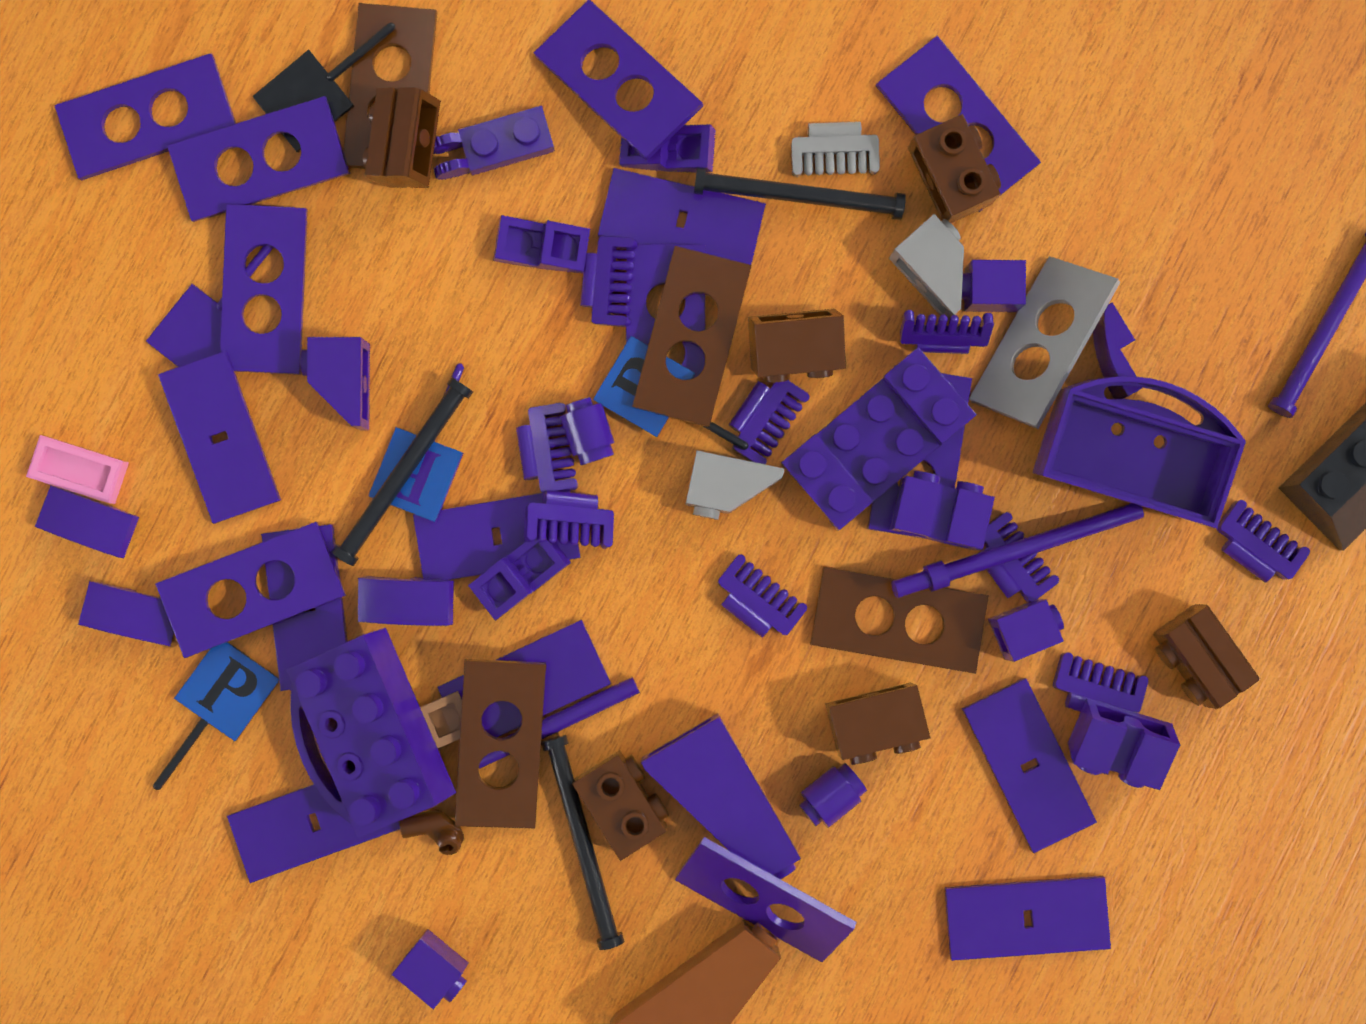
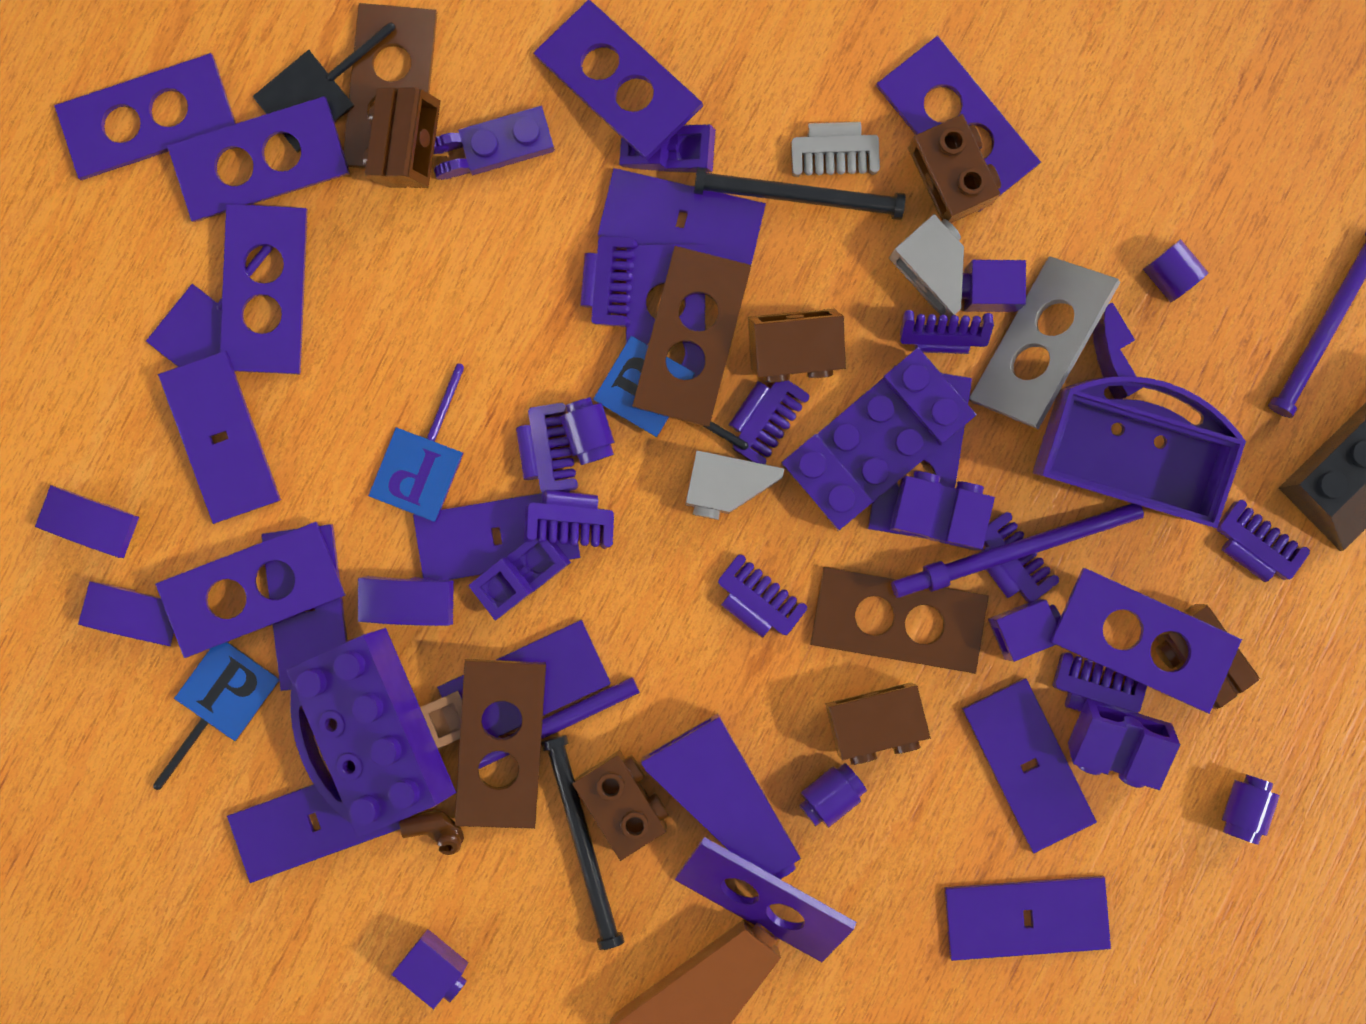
(77, 469): bright pink tile -> none
(341, 375): dark purple slope -> none
(402, 472): black bar -> none
(541, 245): dark purple slope -> none
(1176, 271): none -> dark purple brick
(1209, 648): none -> dark purple piece
(1250, 809): none -> dark purple brick

